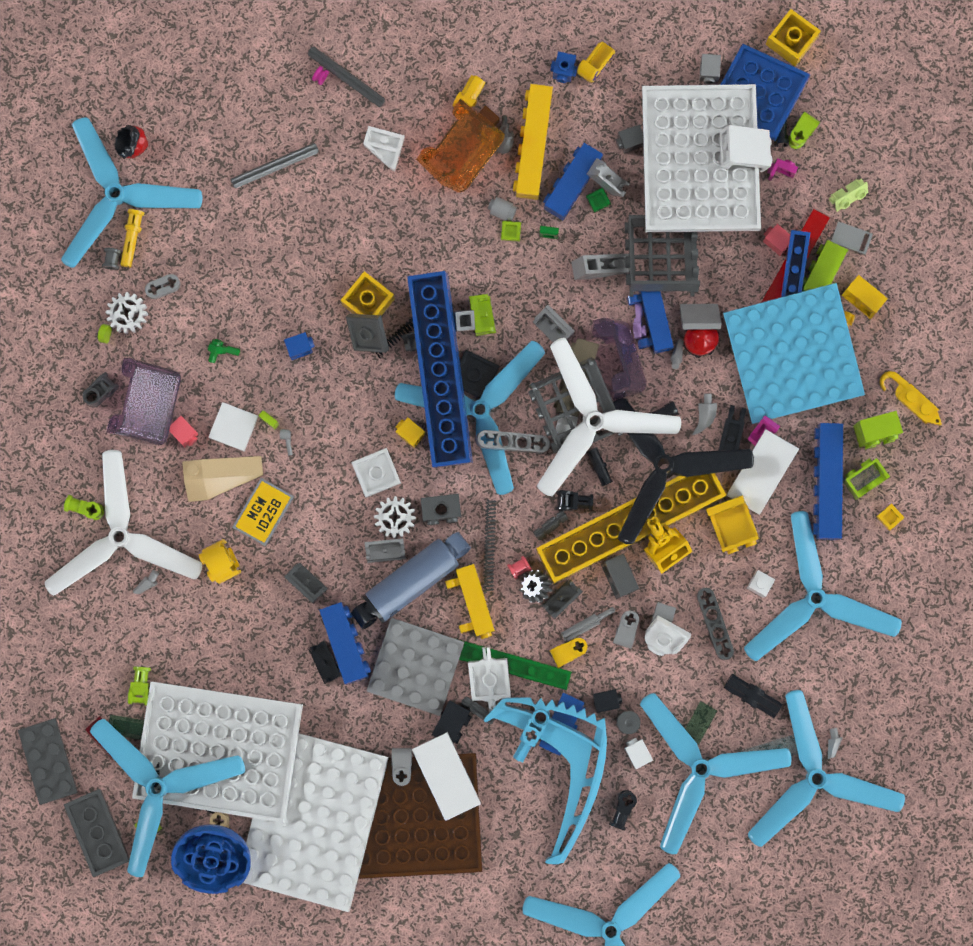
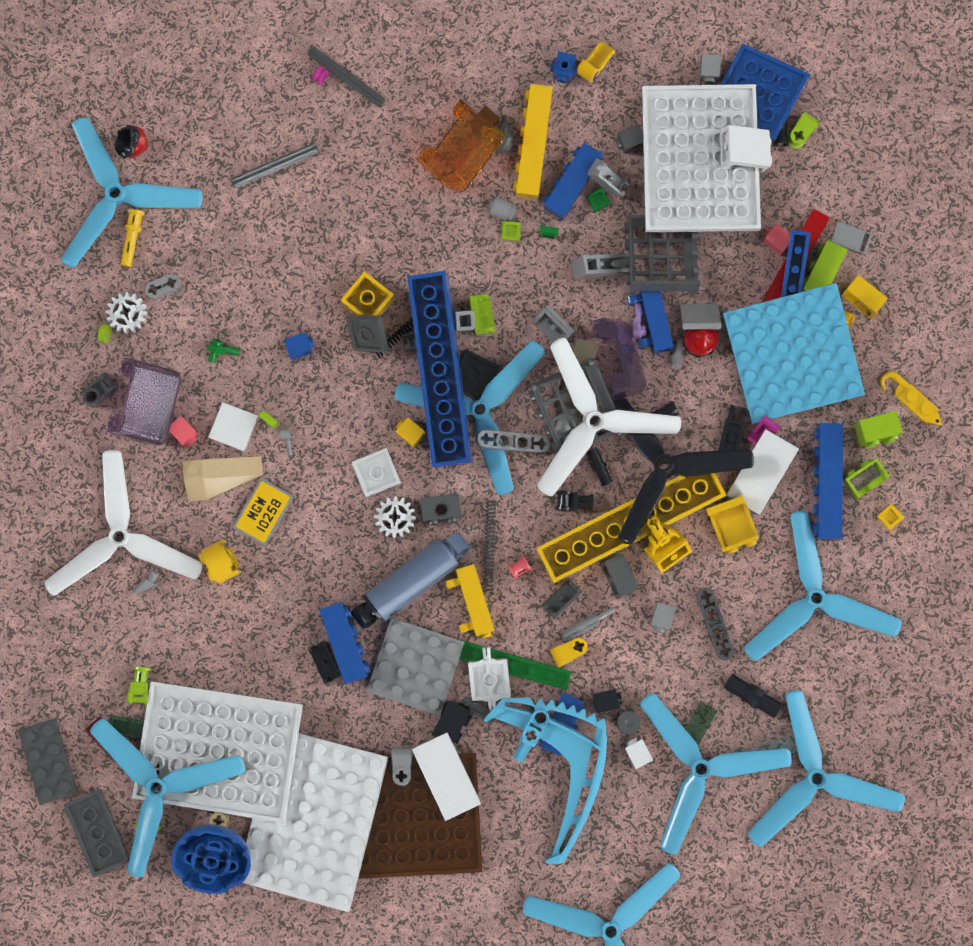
(83, 507): lime connector -> none
(111, 258): dark grey bush -> none
(306, 583): dark grey hinge -> none
(384, 145): white wing -> none
(385, 550): light grey hinge -> none
(471, 91): yellow piece -> none
(536, 586): dark grey gear -> none
(550, 525): dark grey axle -> none
(622, 810): black connector -> none
(626, 633): light grey piece -> none
(665, 637): white tile -> none
(707, 413): light grey bar -> none
(760, 584): white brick -> none
(785, 167): dark pink bracket -> none
(793, 37): yellow brick -> none
(833, 743): light grey bar -> none
(856, 190): yellowish green hinge -> none

